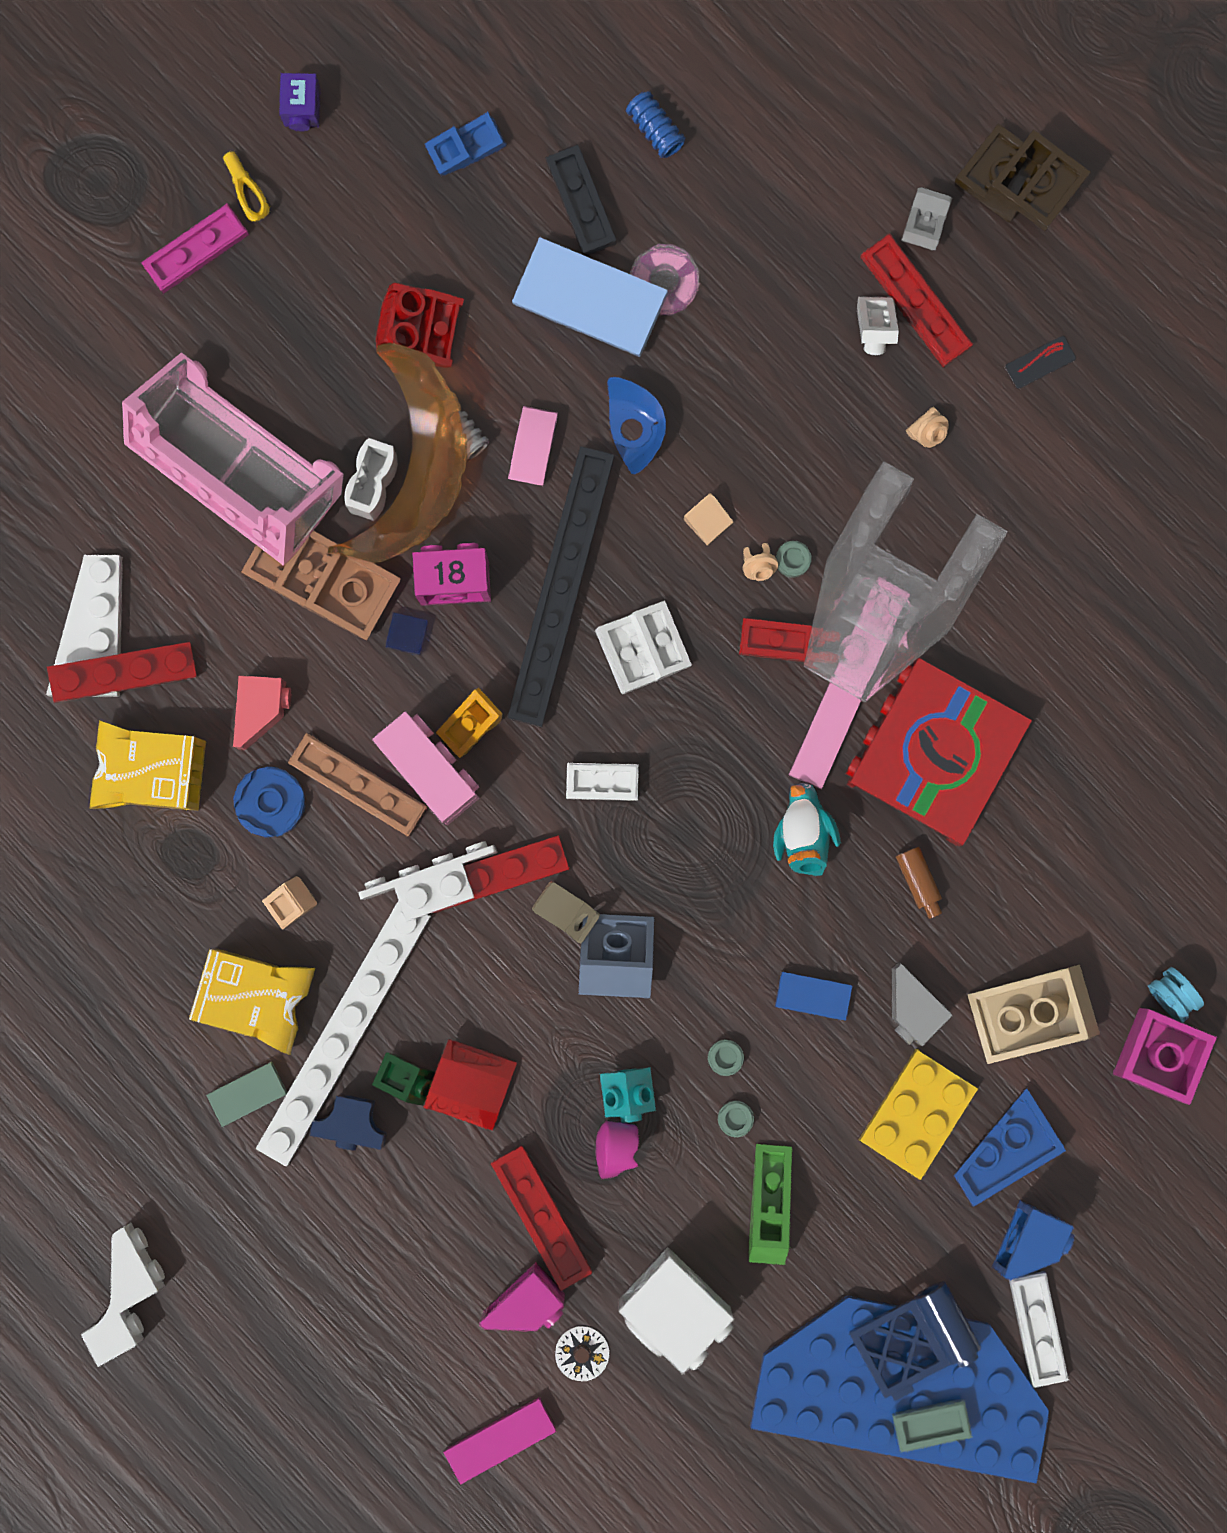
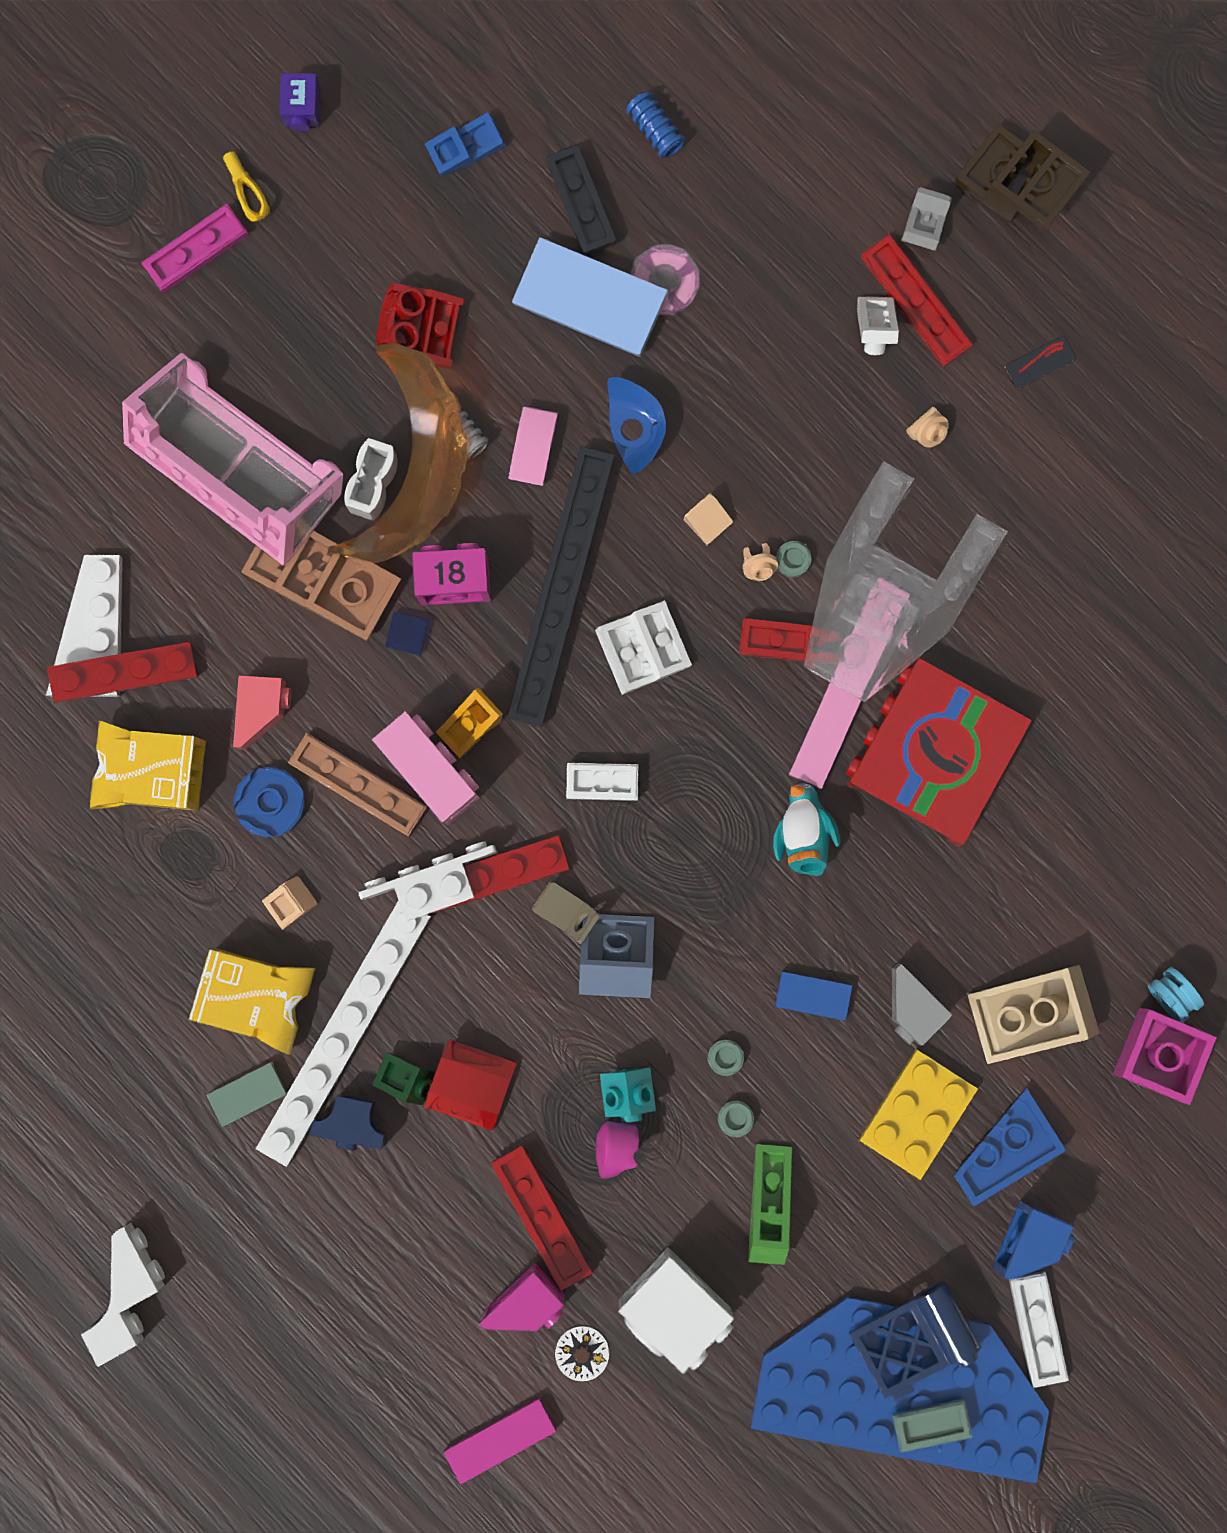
(920, 881): dark orange cylinder -> none

